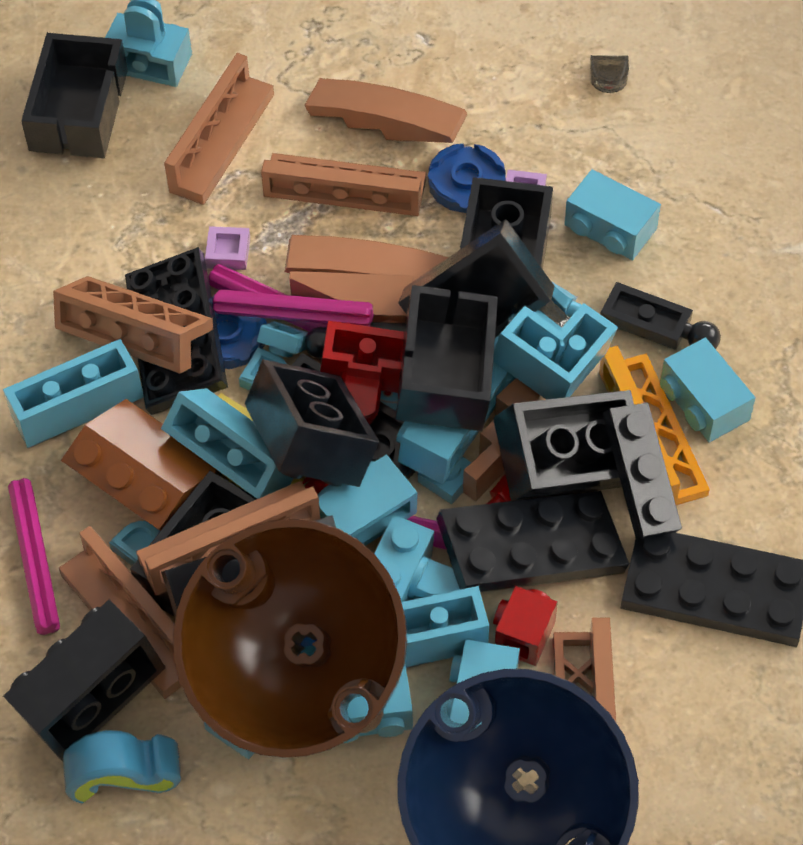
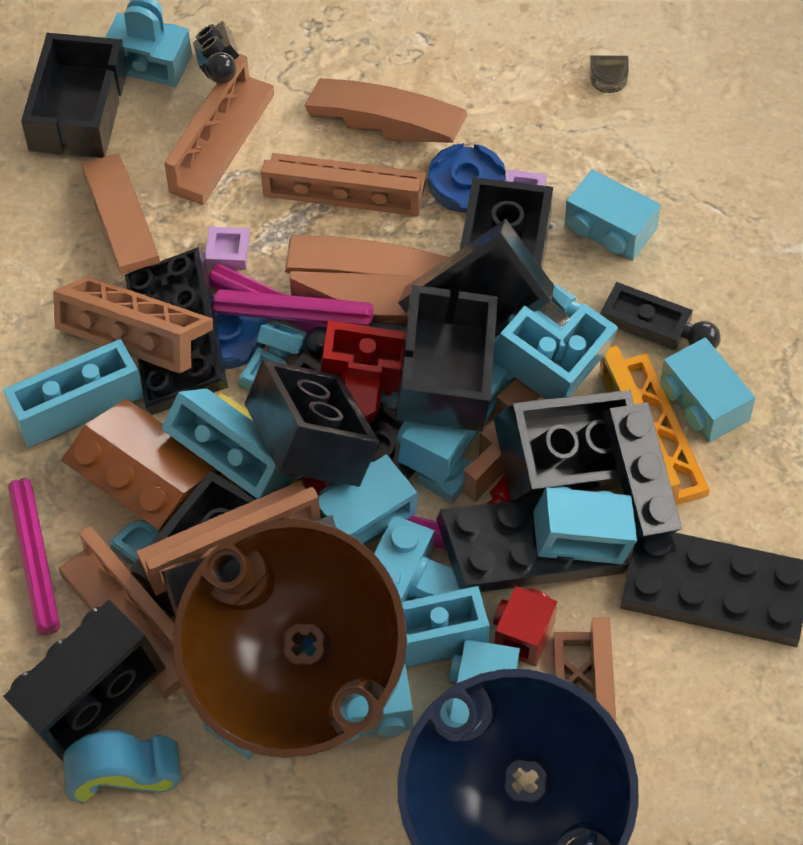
(120, 213): none -> nougat slope
(216, 52): none -> black plate
(584, 525): none -> medium azure piece

